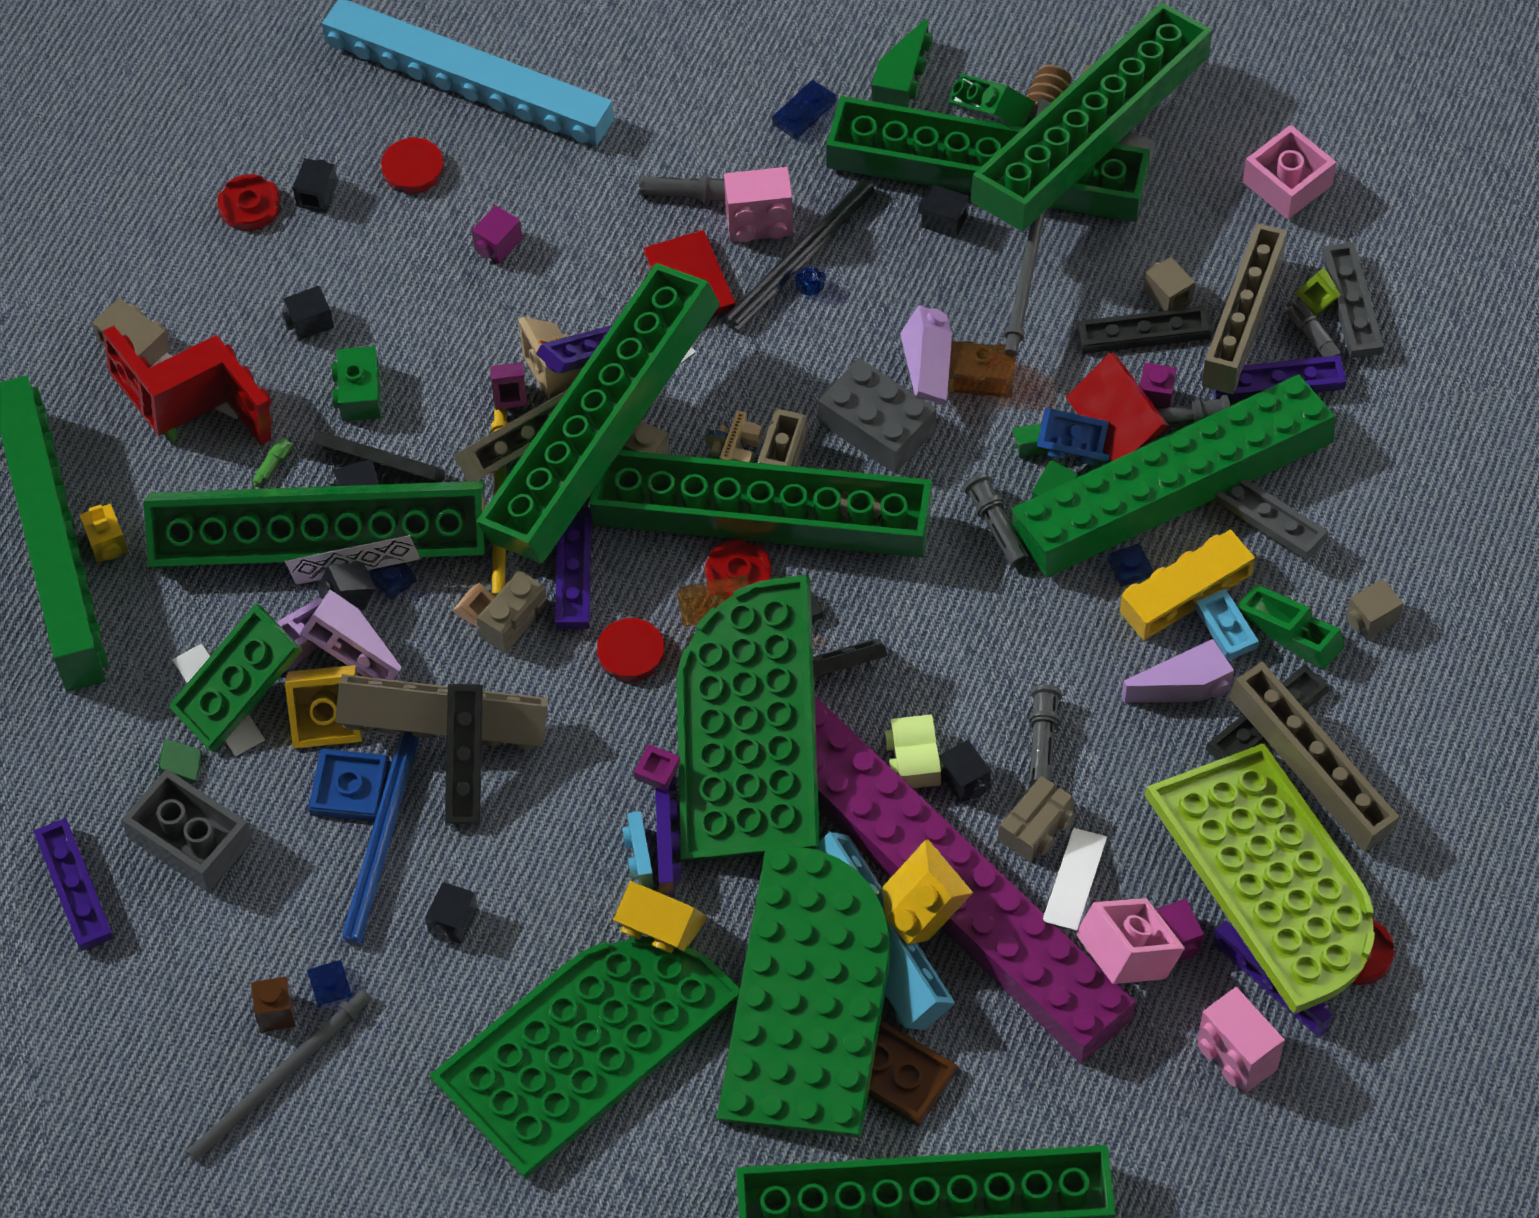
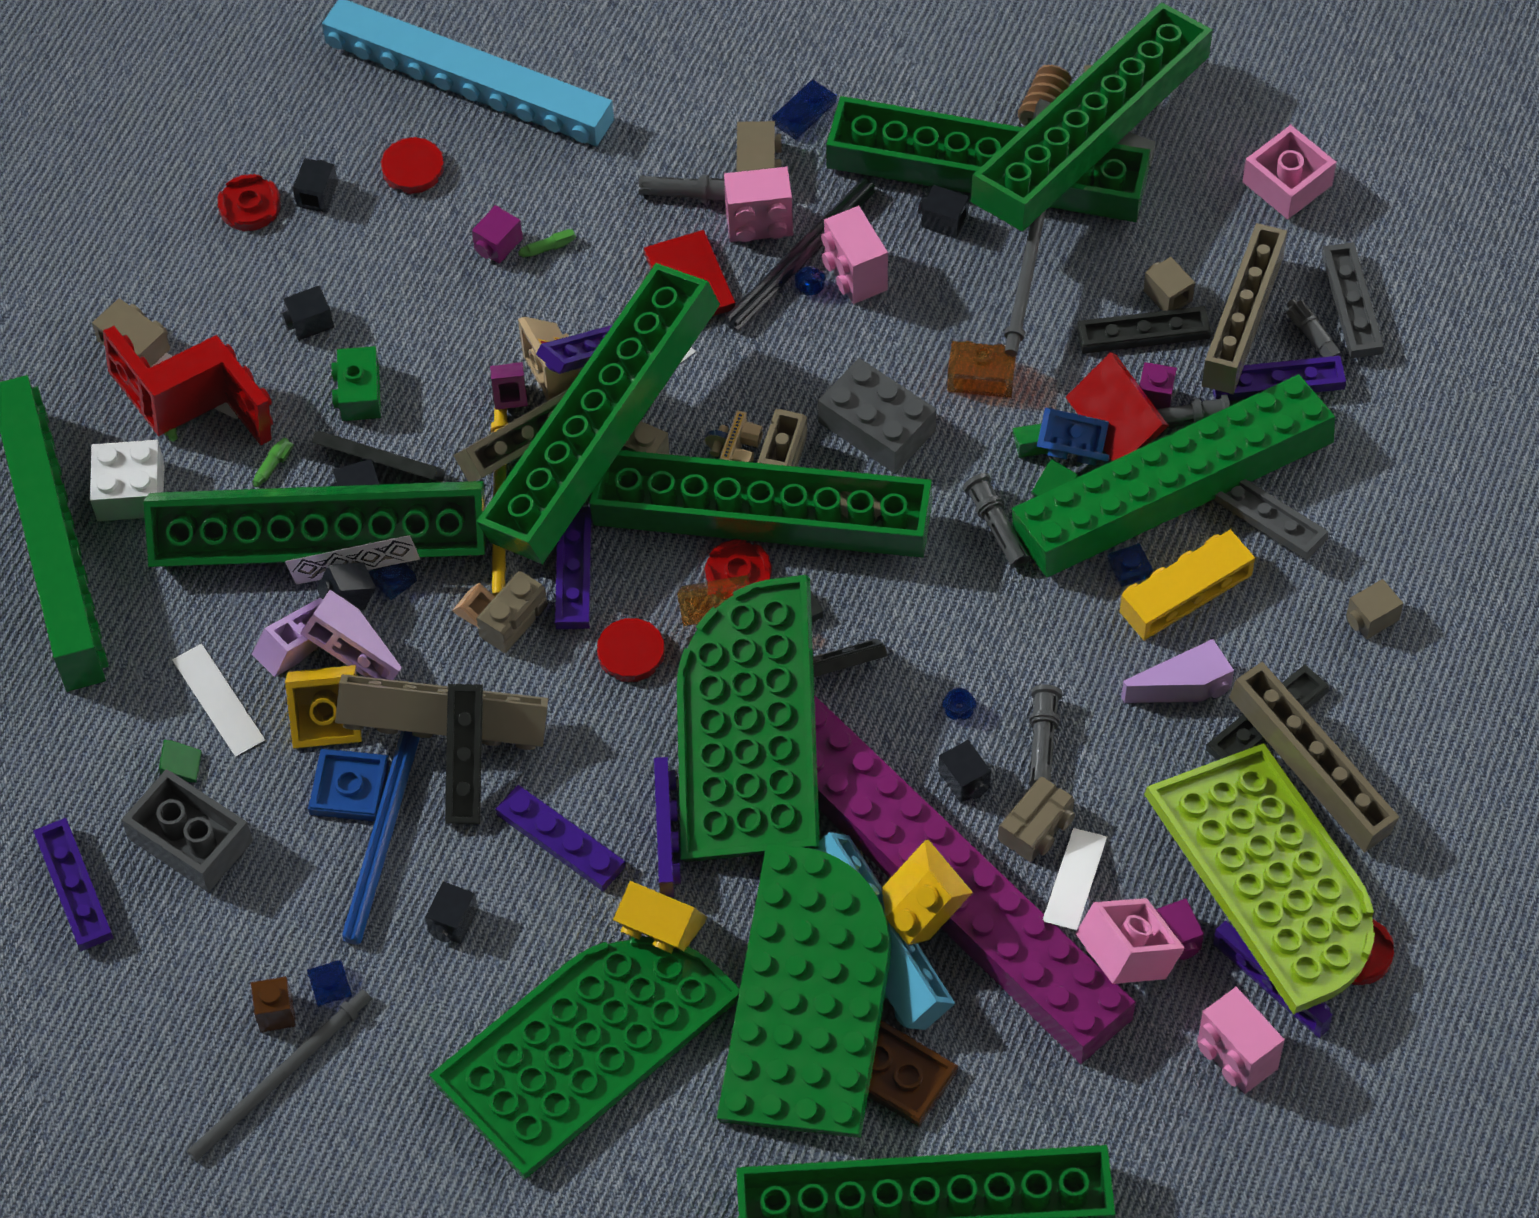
(103, 533): yellow brick -> none
(124, 477): none -> white brick
(235, 677): green tile -> none
(554, 242): none -> bright green piece
(560, 838): none -> dark purple plate
(635, 837): medium azure plate -> none
(657, 767): magenta plate -> none
(757, 146): none -> dark tan brick
(855, 255): none -> bright pink brick
(898, 70): green slope -> none
(914, 750): yellowish green brick -> none
(928, 353): lavender slope -> none
(955, 697): none -> clear blue plate
(991, 100): green slope -> none
(1226, 624): medium azure plate -> none
(1292, 626): green slope -> none
(1318, 292): lime slope -> none

